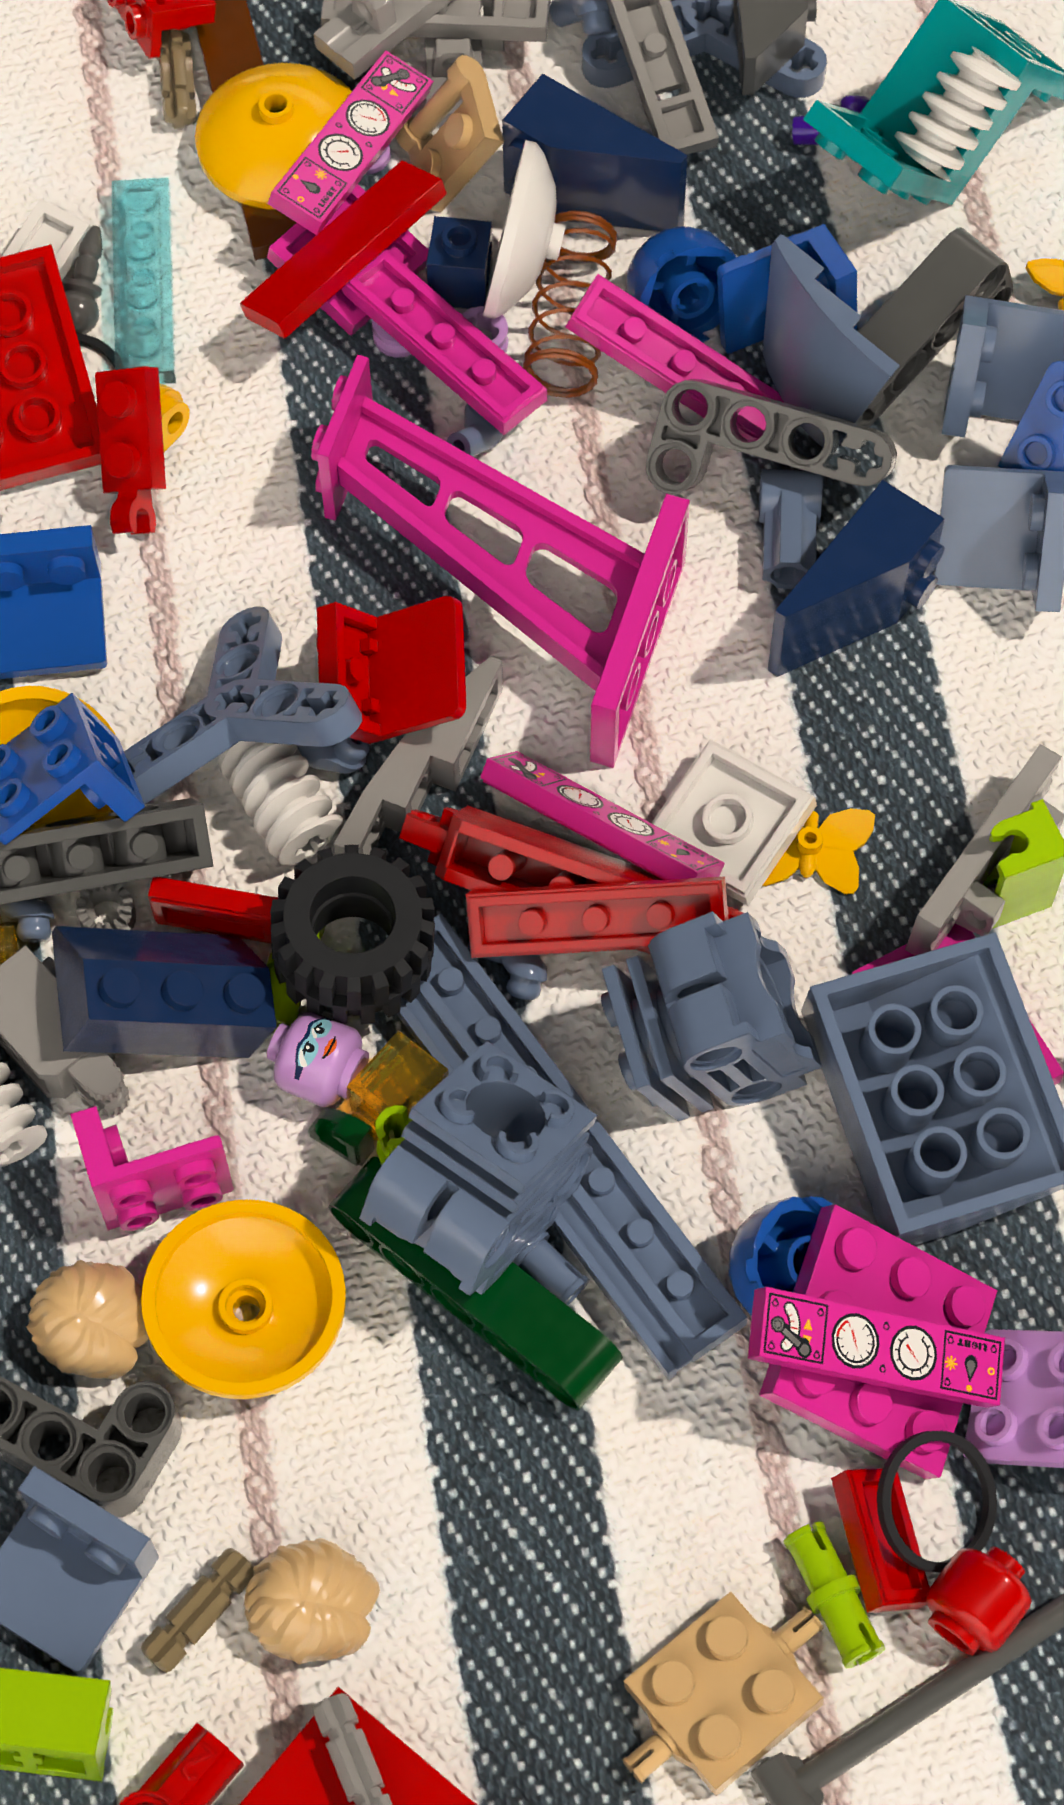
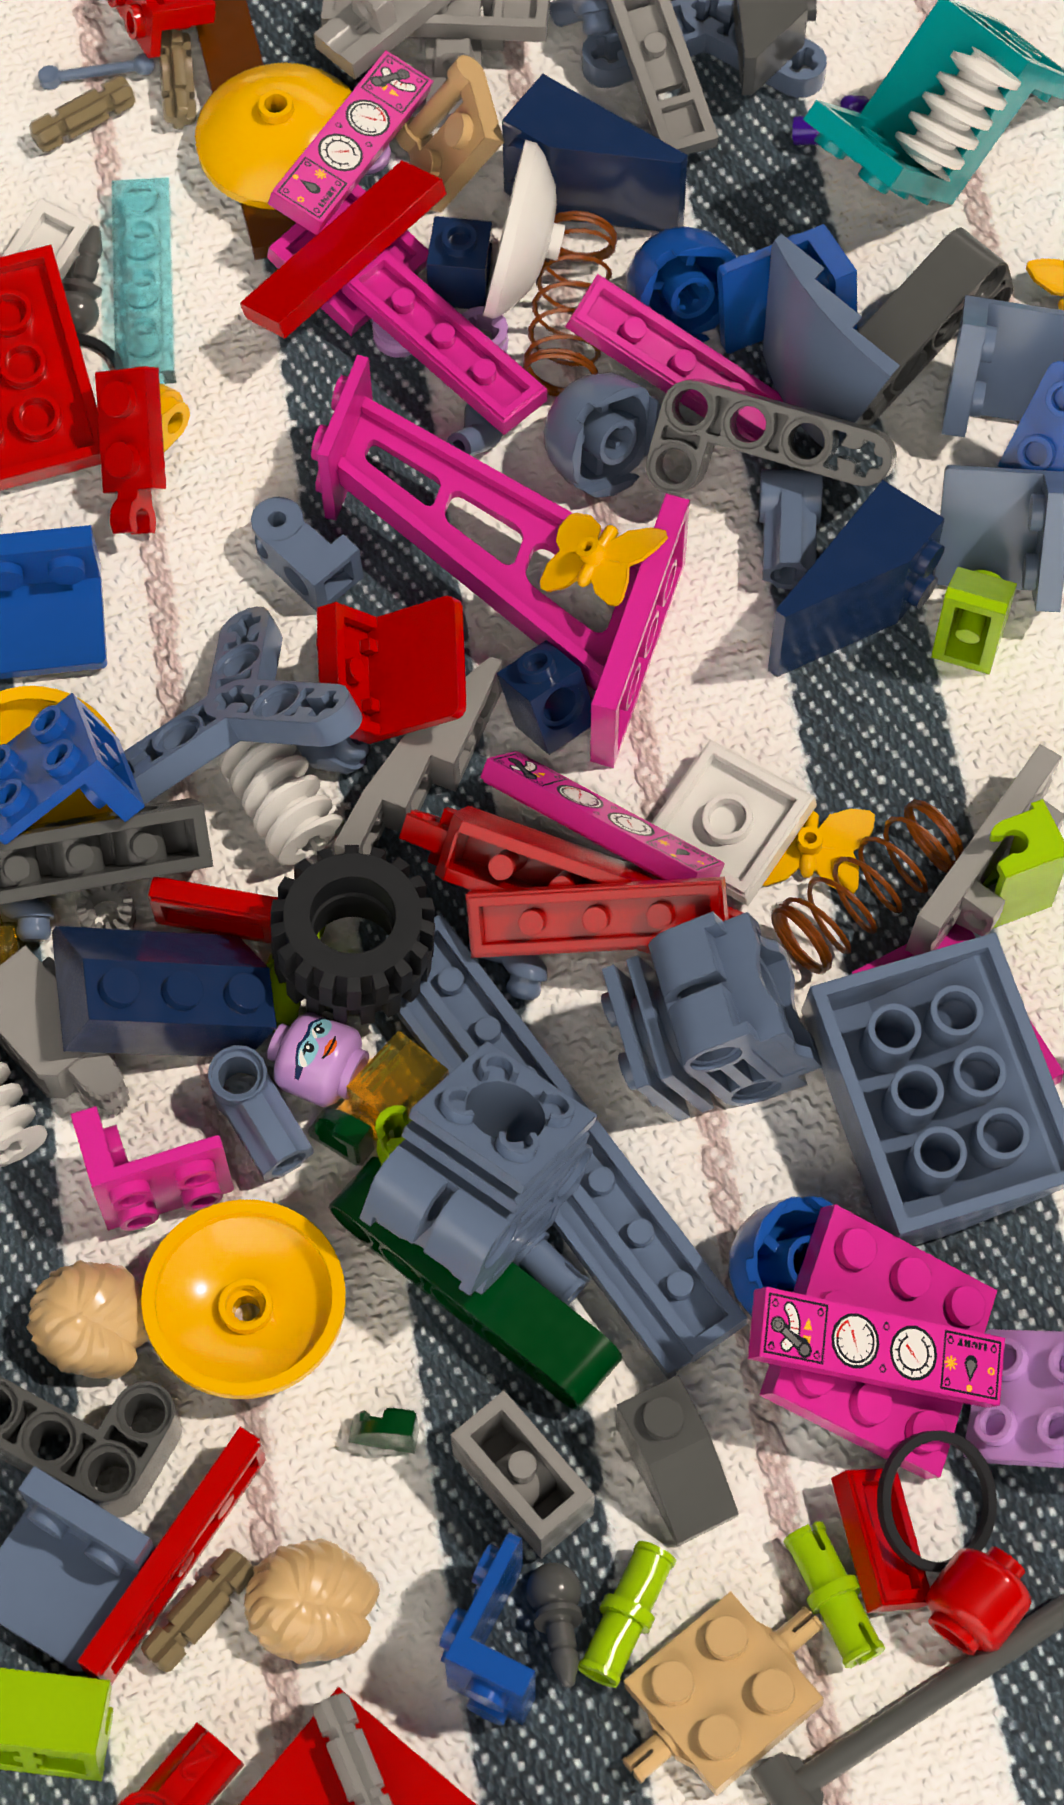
(51, 77): none -> sand blue hinge
(82, 113): none -> dark tan axle
(173, 1557): none -> red tile
(259, 1115): none -> sand blue piece
(301, 555): none -> sand blue leg
(394, 1431): none -> dark green tile
(492, 1682): none -> blue bracket
(522, 1474): none -> light grey brick
(547, 696): none -> dark blue brick
(554, 1596): none -> dark grey bar
(598, 557): none -> yellow piece
(600, 432): none -> sand blue cylinder
(626, 1614): none -> lime pin
(676, 1460): none -> dark grey slope
(937, 855): none -> dark orange piece
(973, 619): none -> lime slope

